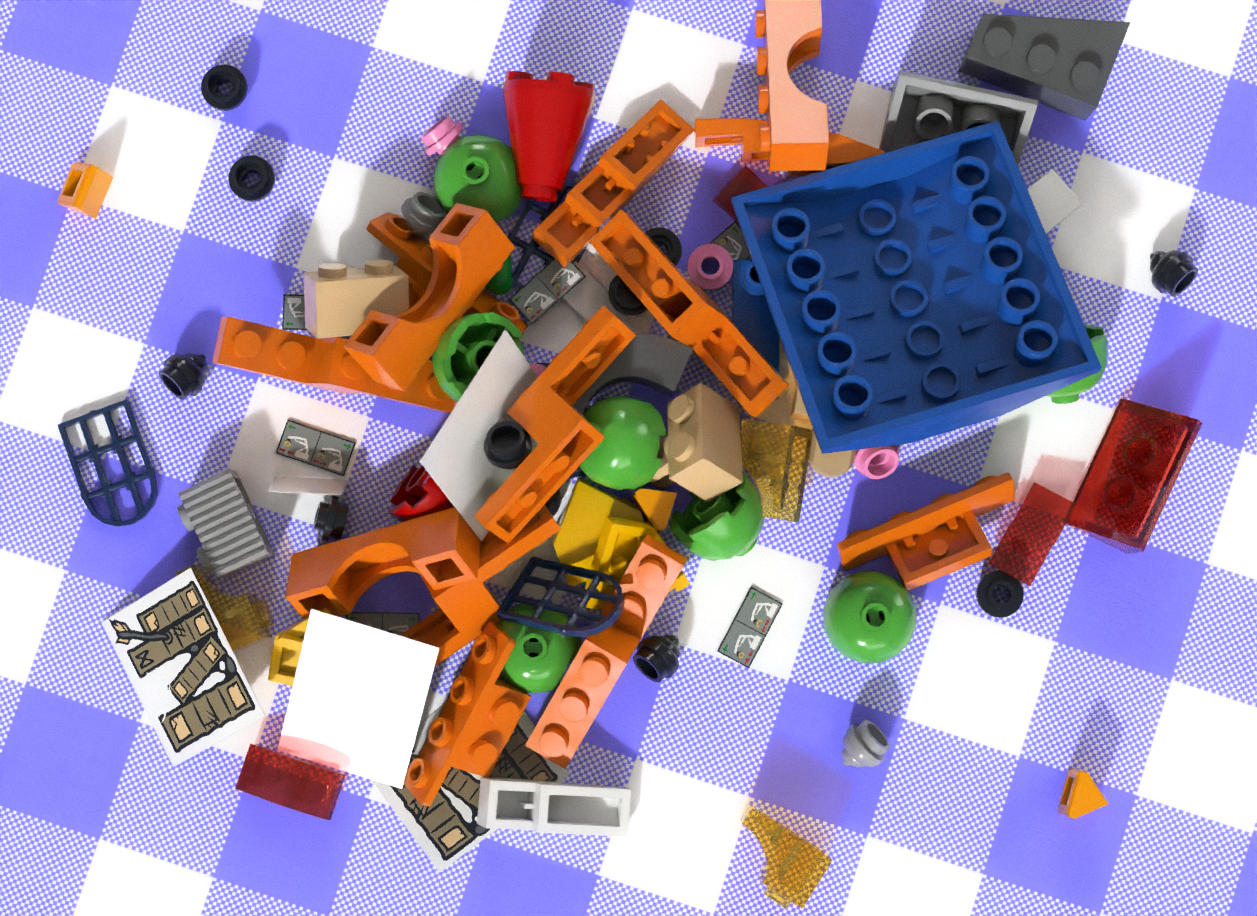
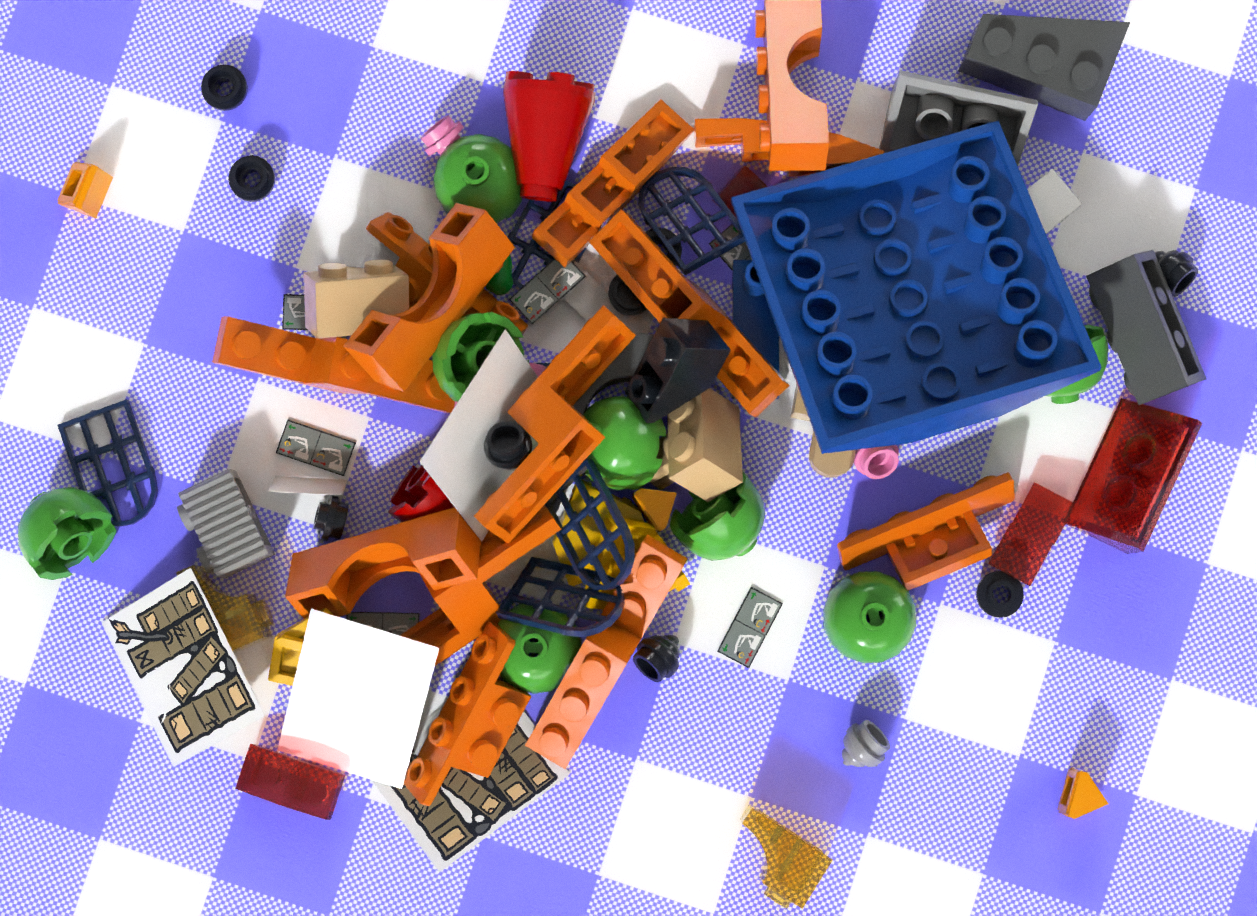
(62, 530): none -> bright green cylinder
(184, 374): black plate -> none
(423, 212): light grey plate -> none
(553, 807): white slope -> none
(609, 537): none -> dark blue window
(676, 367): none -> black slope
(686, 232): none -> dark blue window
(706, 281): bright pink plate -> none
(778, 462): clear yellow arch -> none
(1145, 327): none -> dark grey brick

